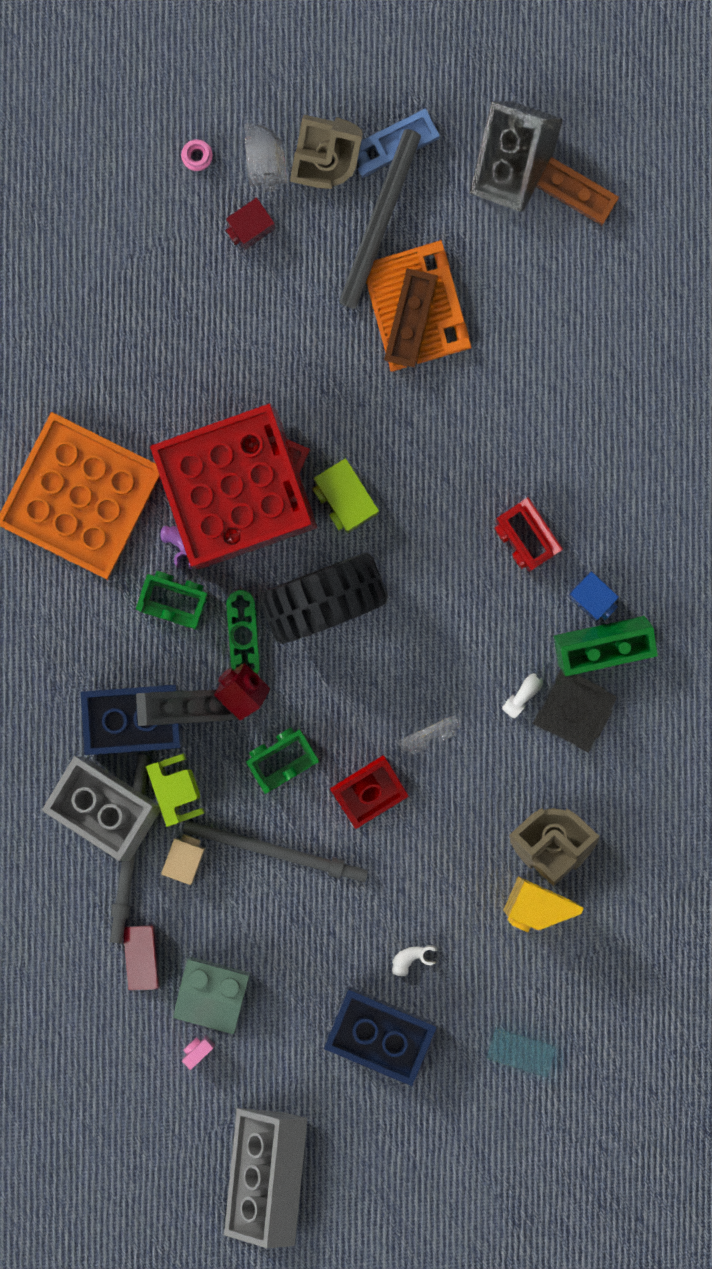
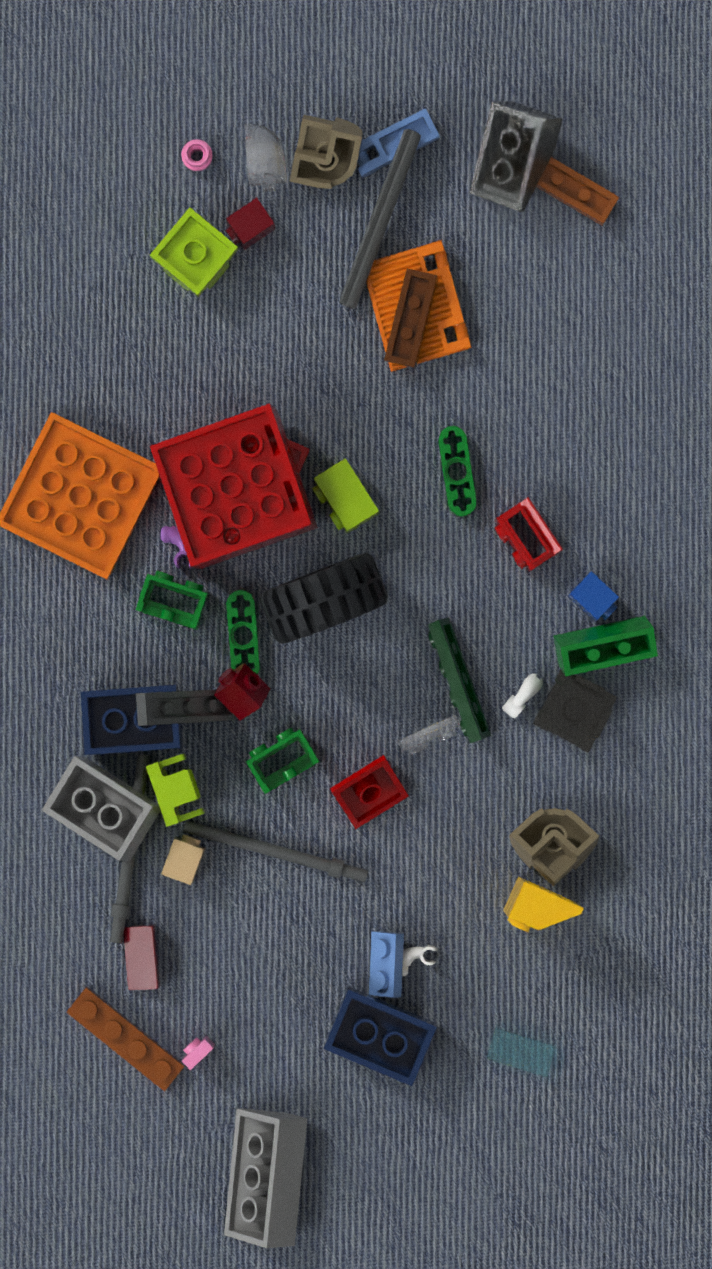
(125, 1038): none -> dark orange plate
(194, 253): none -> lime panel
(211, 995): sand green slope -> none
(386, 964): none -> medium blue plate
(445, 449): none -> green beam
(455, 670): none -> dark green plate

